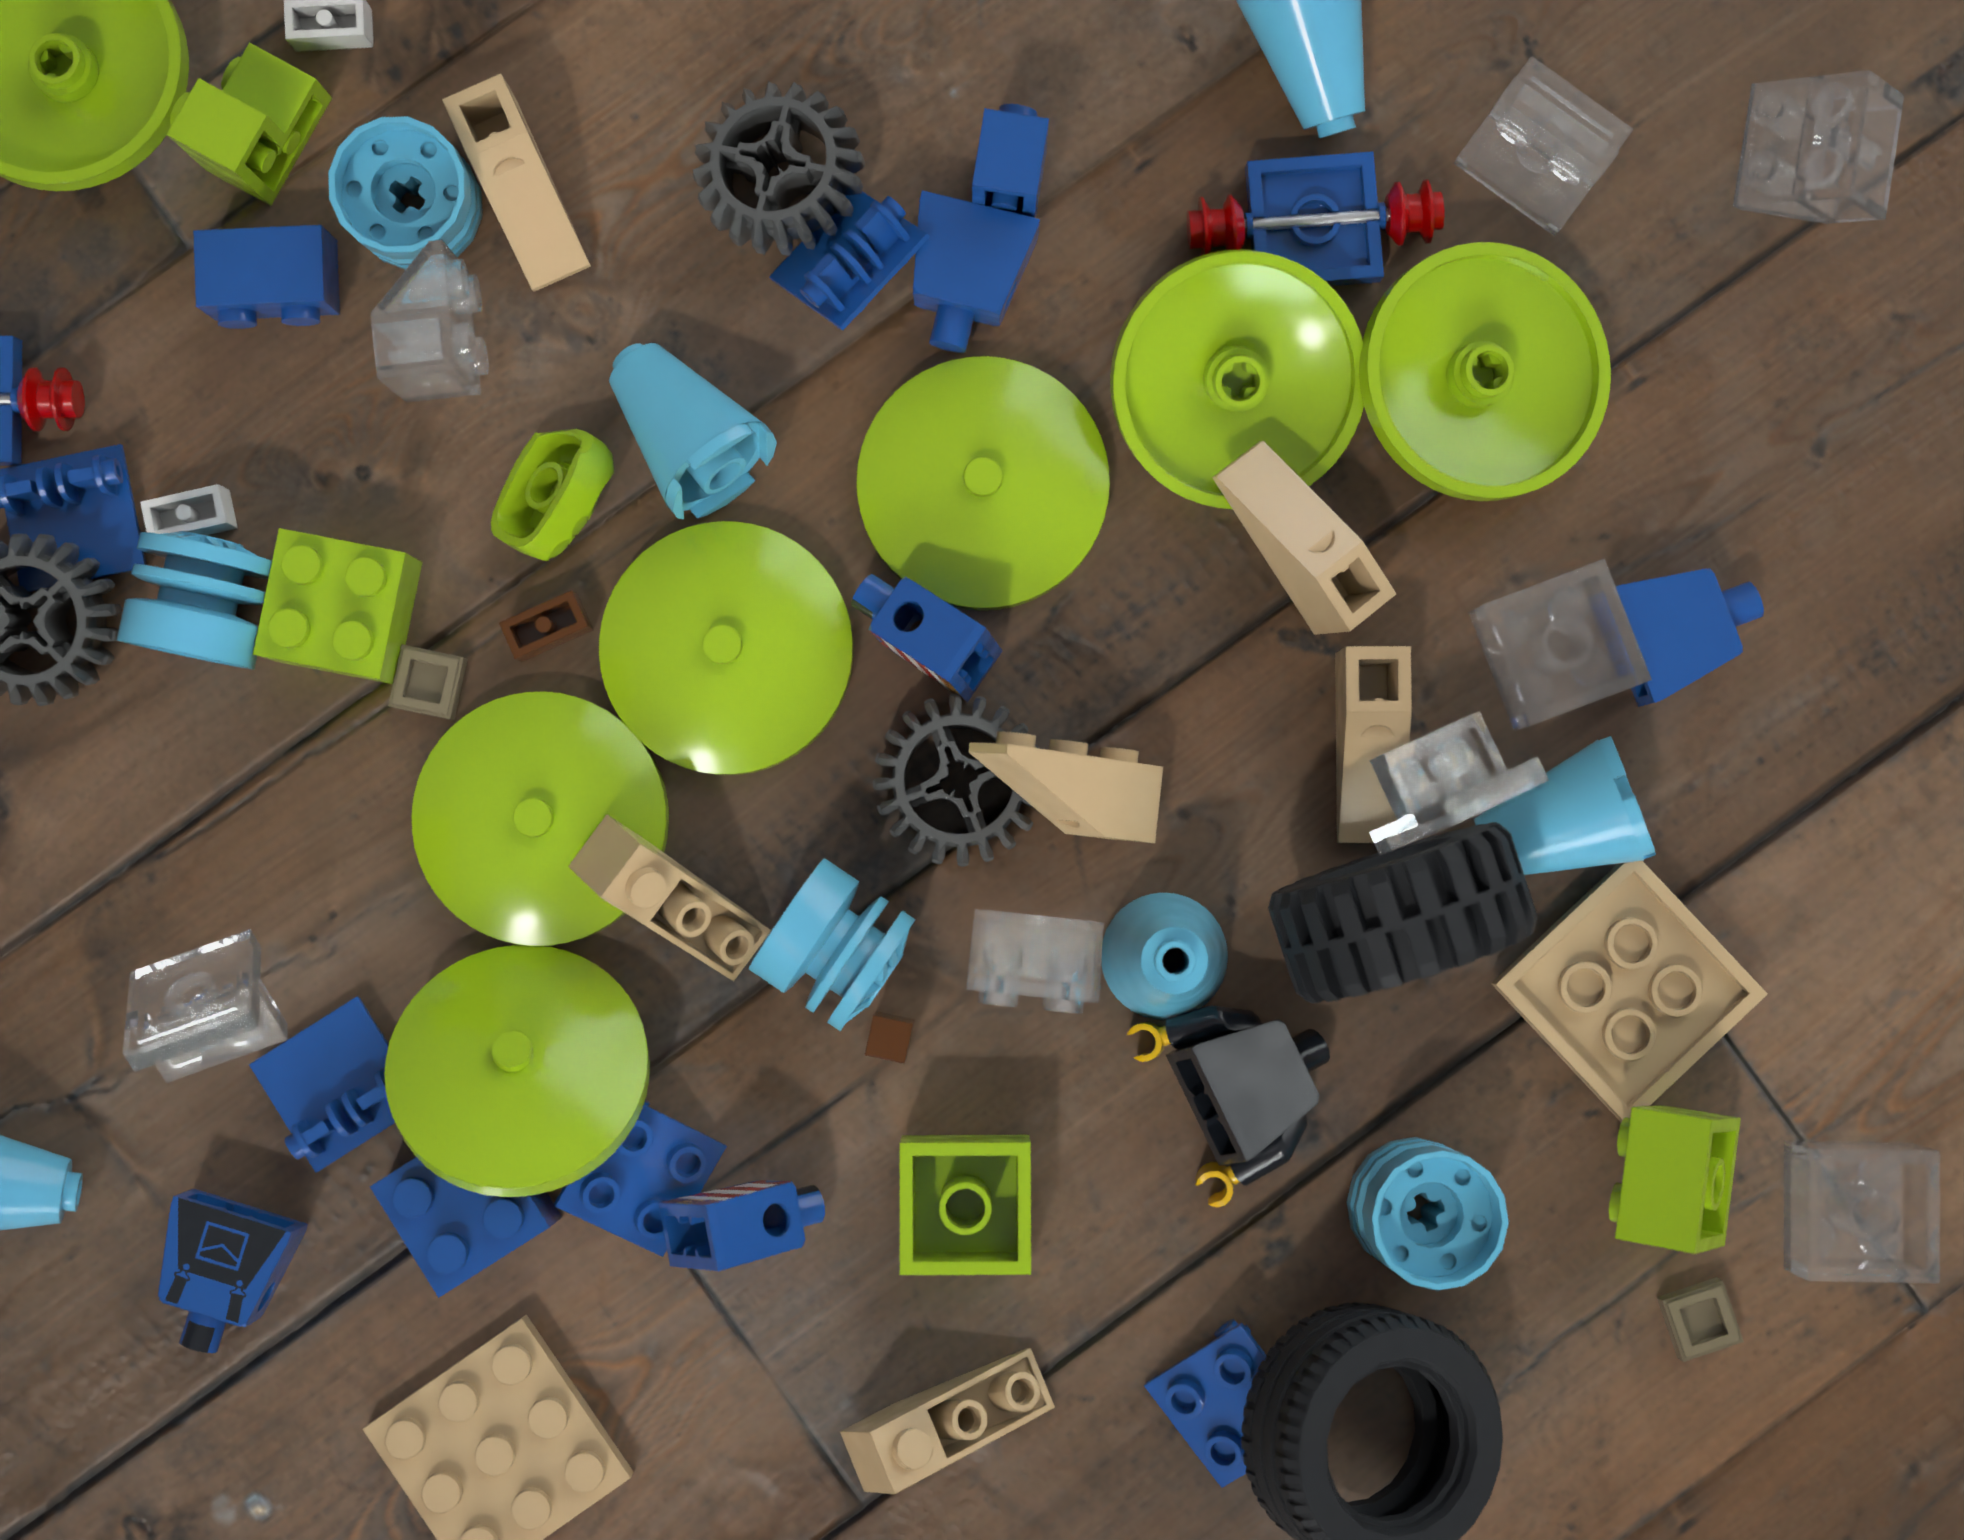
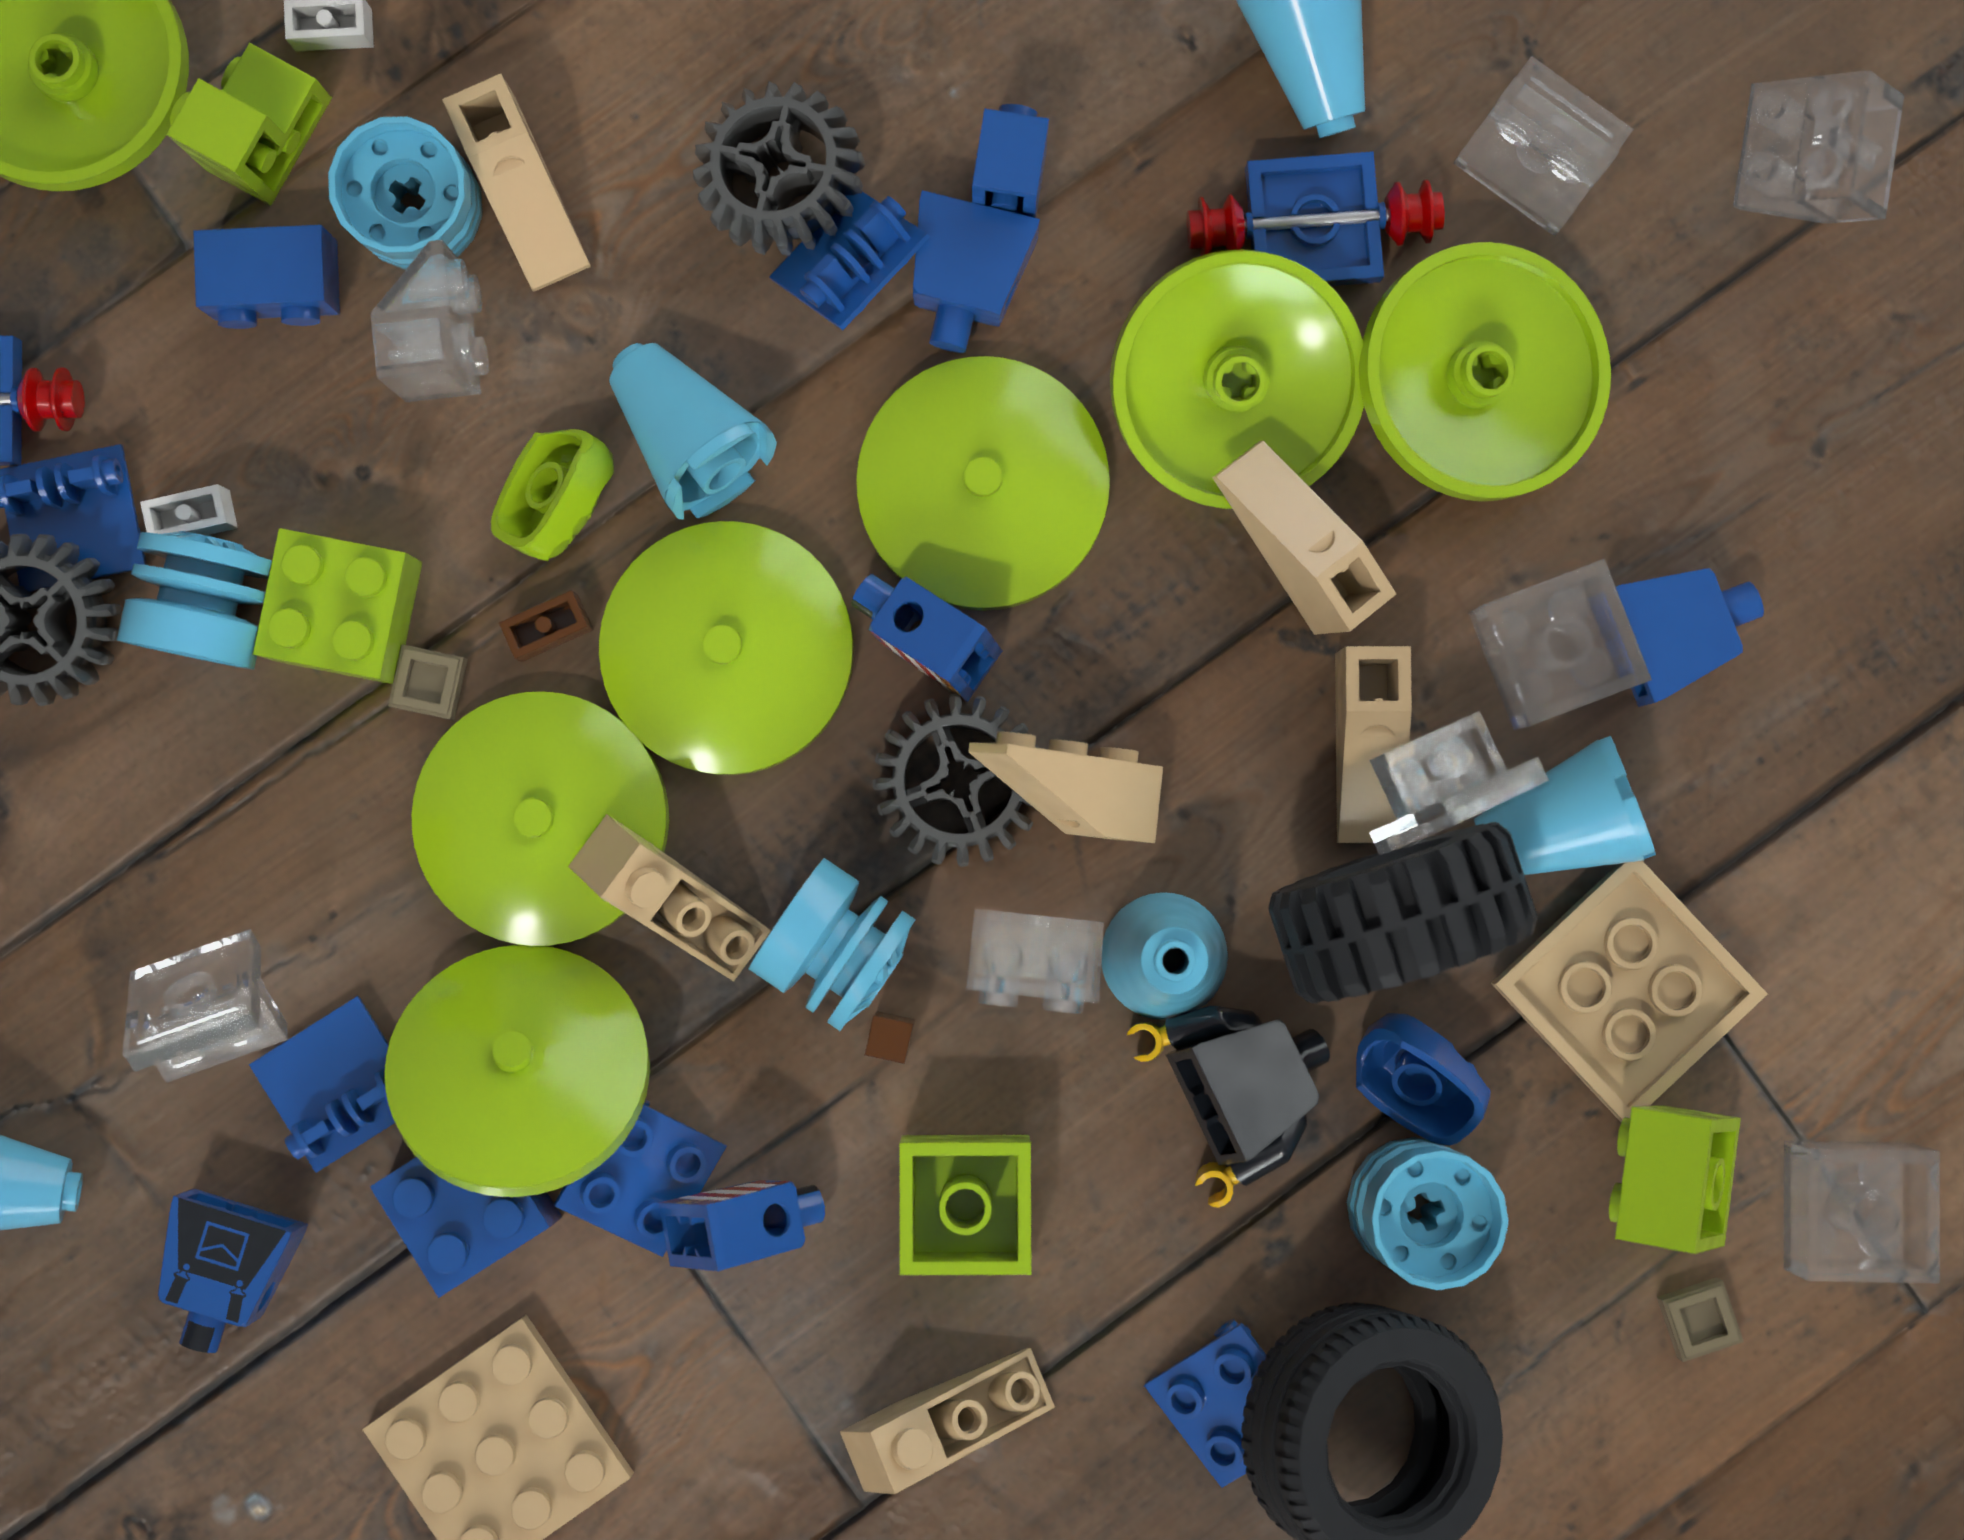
(1420, 1079): none -> blue piece

